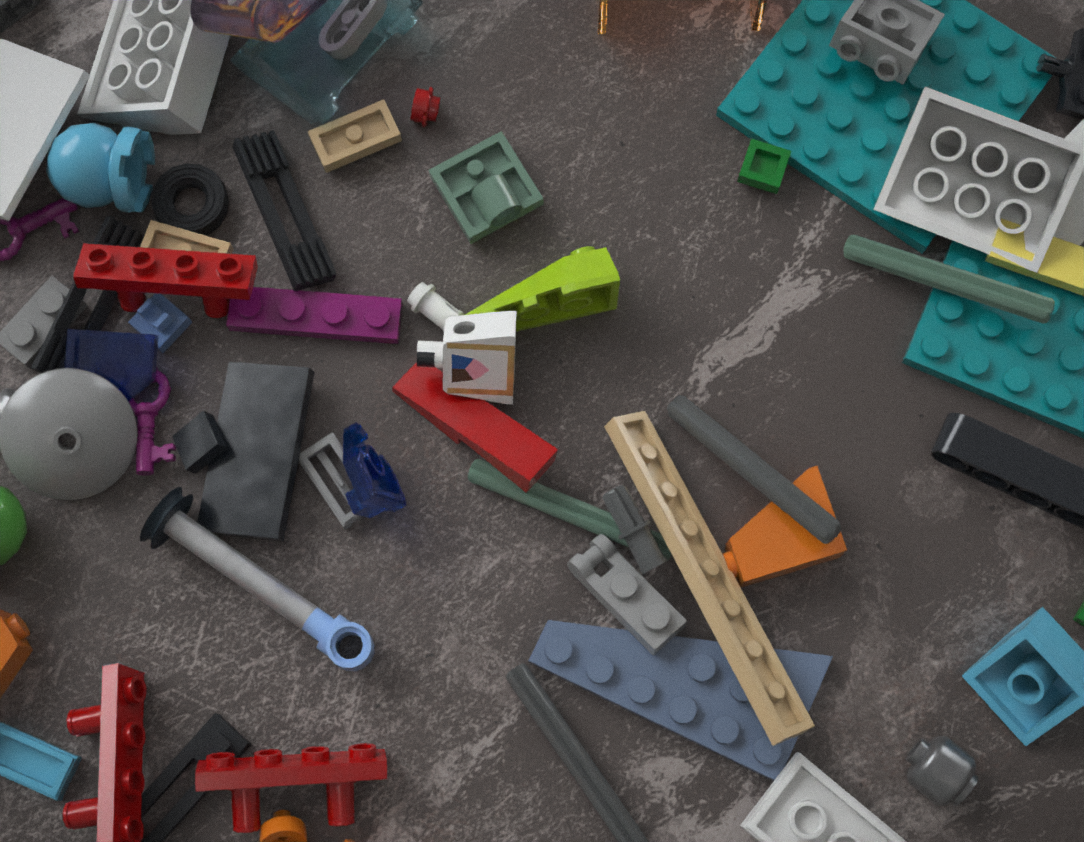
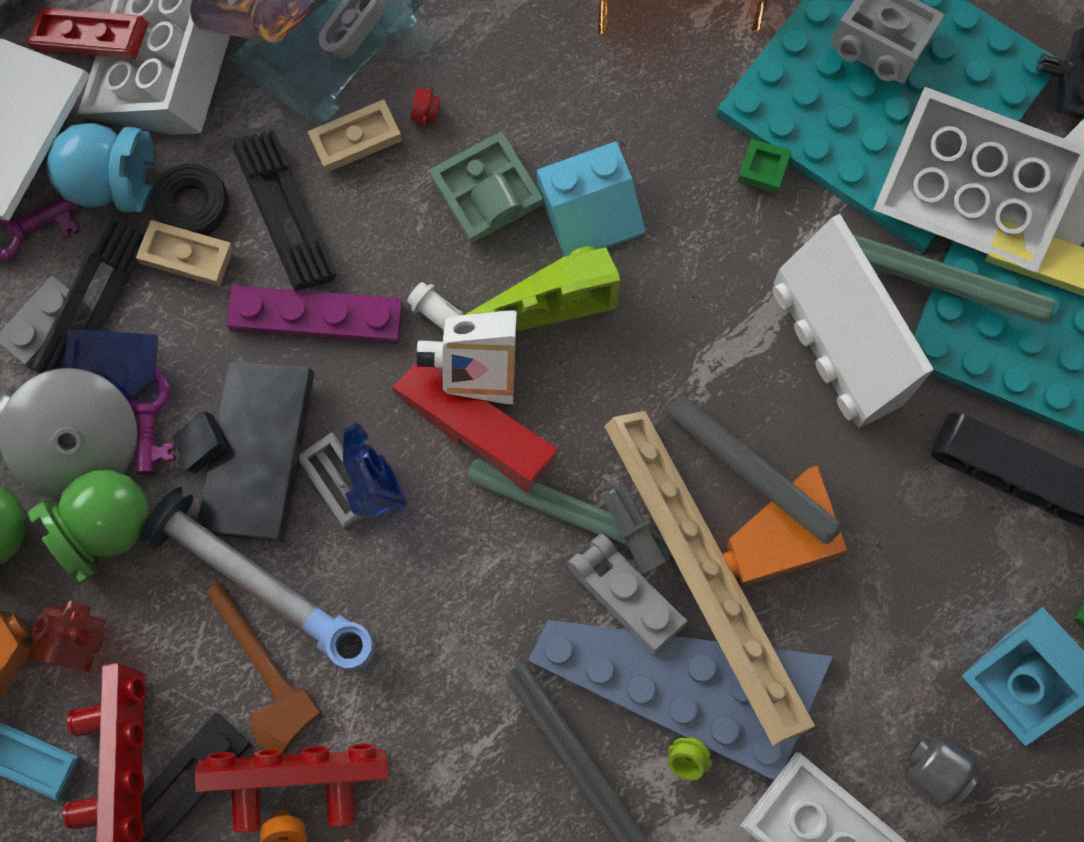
(67, 636): none -> clear red brick
(88, 33): none -> red tile
(95, 519): none -> bright green tile
(160, 318): medium blue tile -> none
(166, 271): red plate -> none
(293, 709): none -> dark orange piece
(591, 200): none -> medium azure slope
(689, 758): none -> lime plate
(851, 325): none -> white slope

